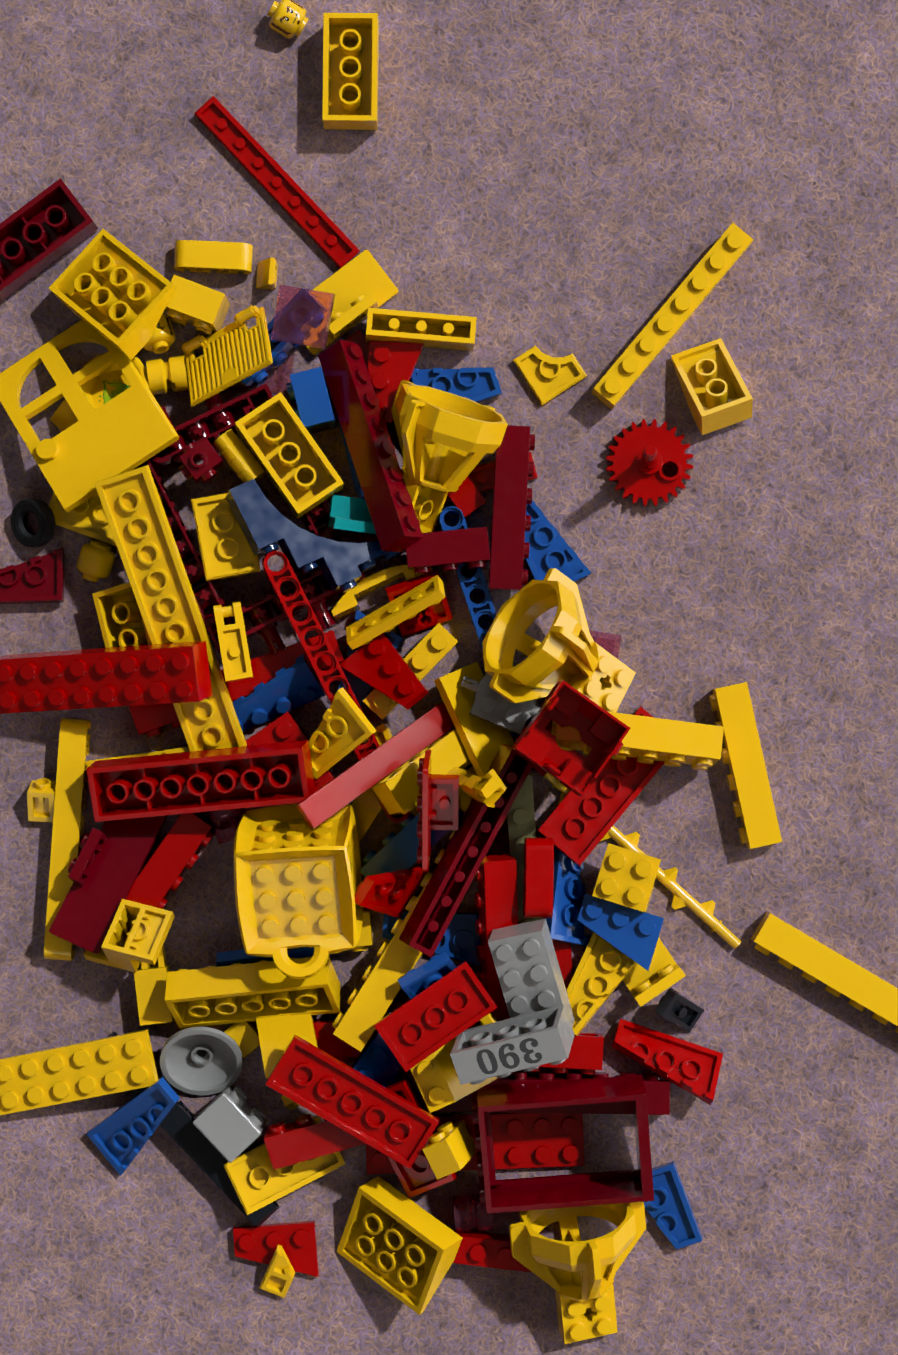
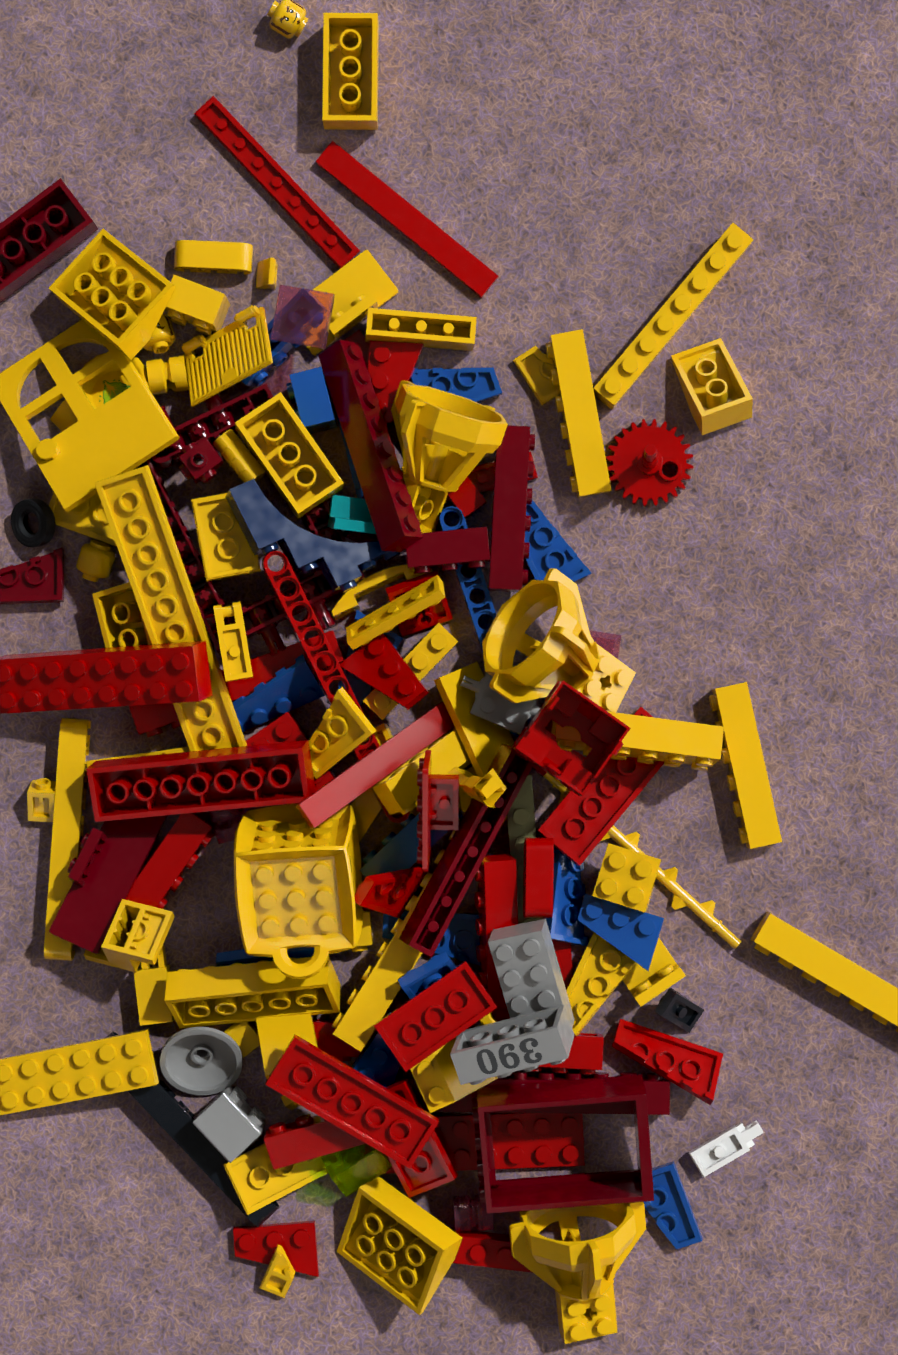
(131, 1126): blue wing -> none
(355, 1167): none -> clear neon green slope
(407, 219): none -> red tile
(449, 1148): yellow hinge -> none
(579, 413): none -> yellow brick
(724, 1147): none -> white hinge

